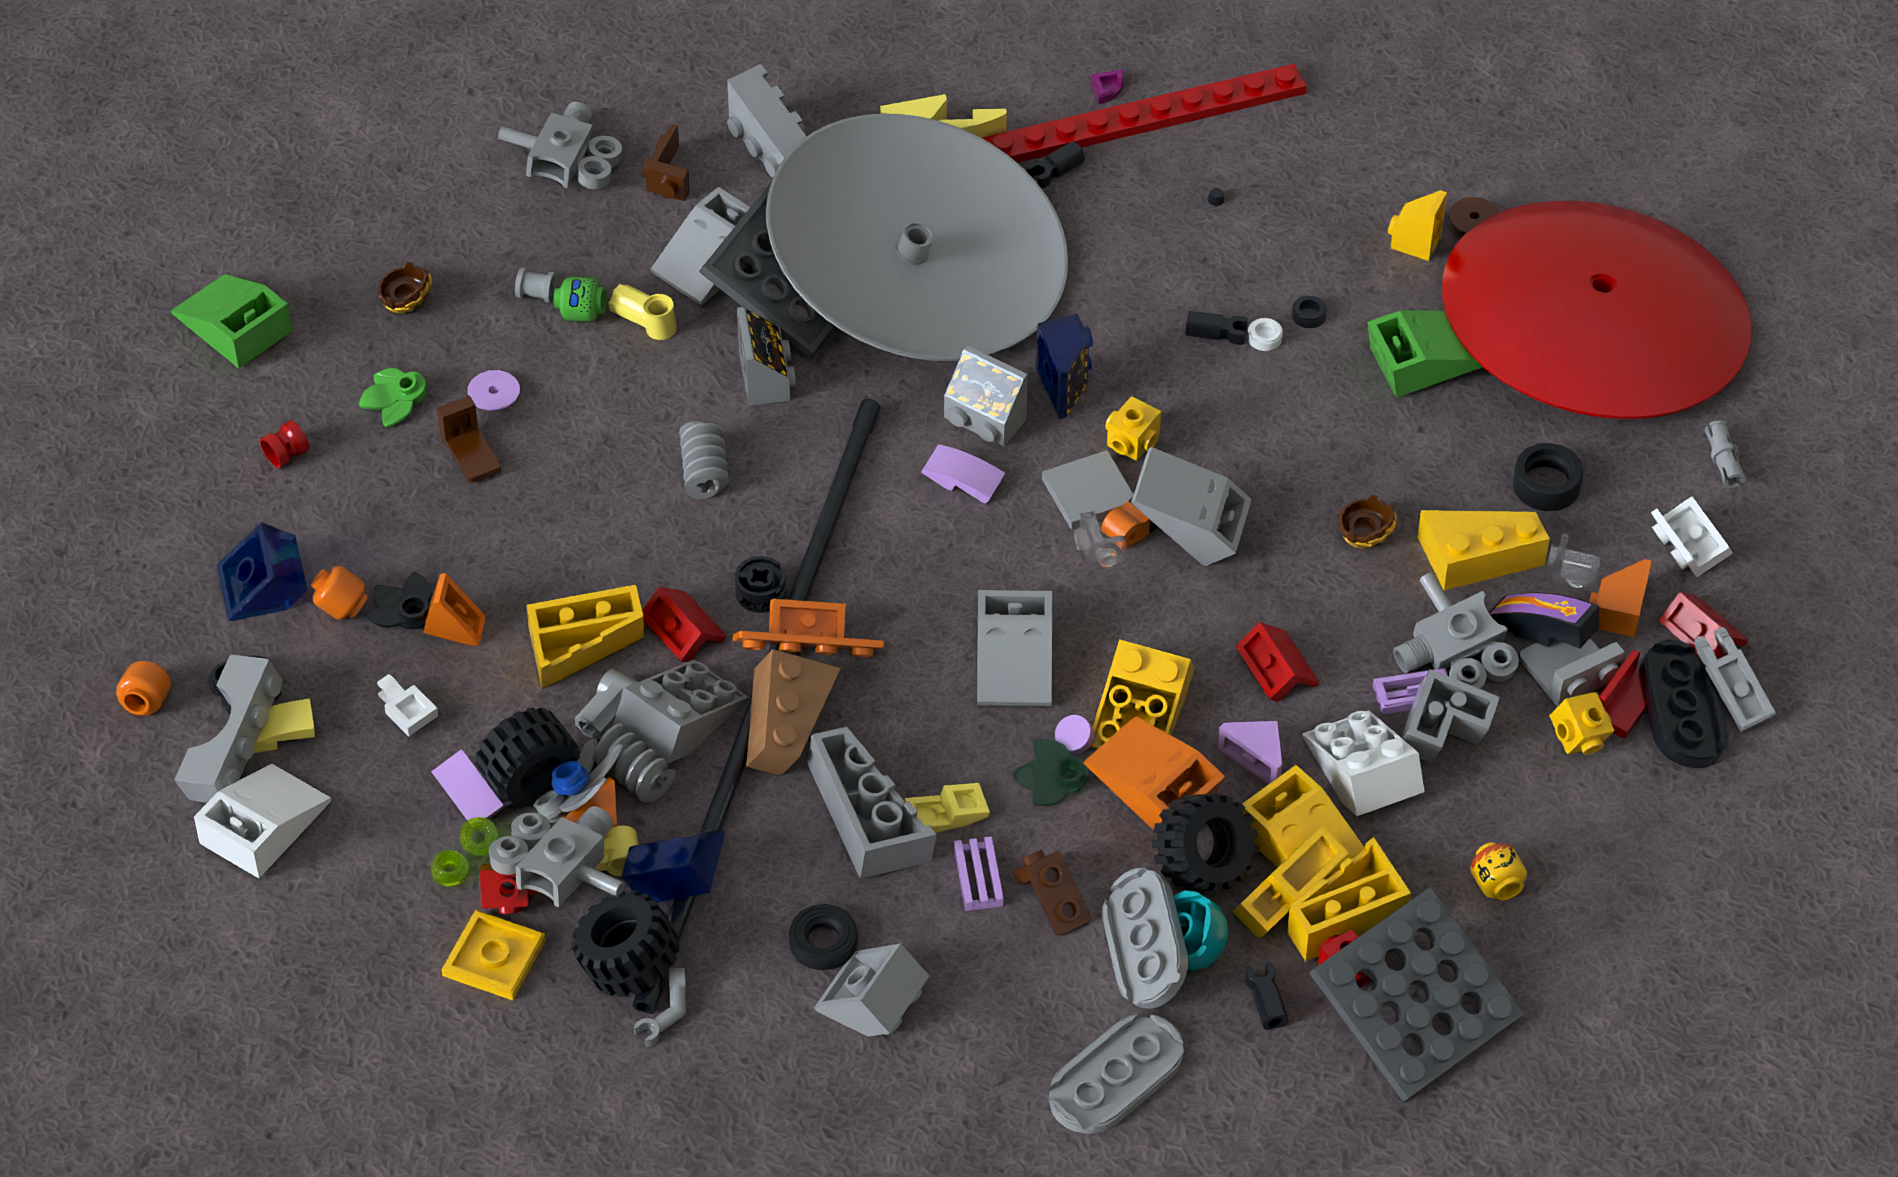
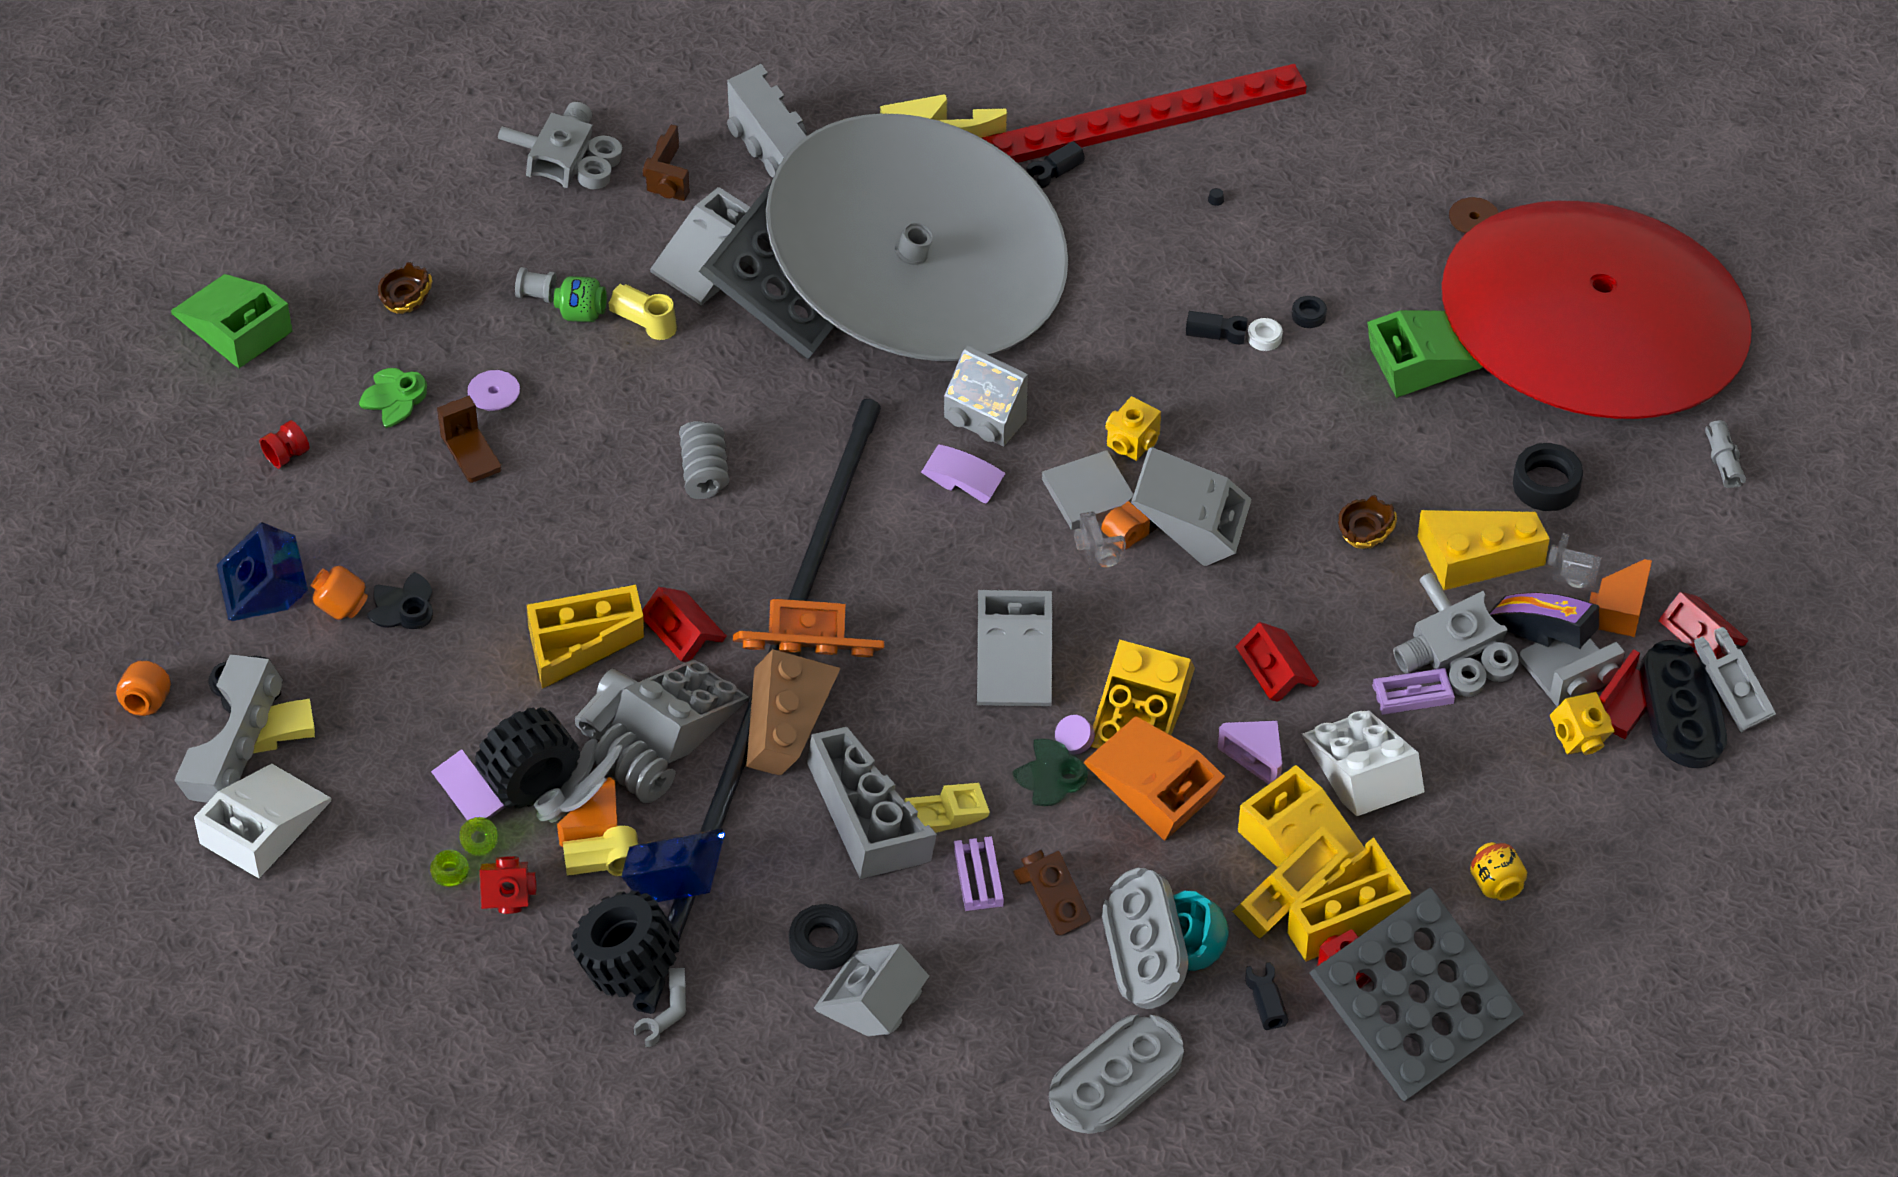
(408, 707): white plate -> none
(453, 614): orange slope -> none
(494, 954): yellow tile -> none
(557, 856): light grey piece -> none
(569, 778): blue plate -> none
(758, 582): black wheel -> none
(764, 359): light grey slope -> none
(1063, 360): clear blue slope -> none
(1107, 84): magenta tile -> none
(1231, 847): black tyre -> none
(1419, 225): yellow slope -> none
(1447, 707): light grey brick -> none
(1692, 535): white bracket -> none

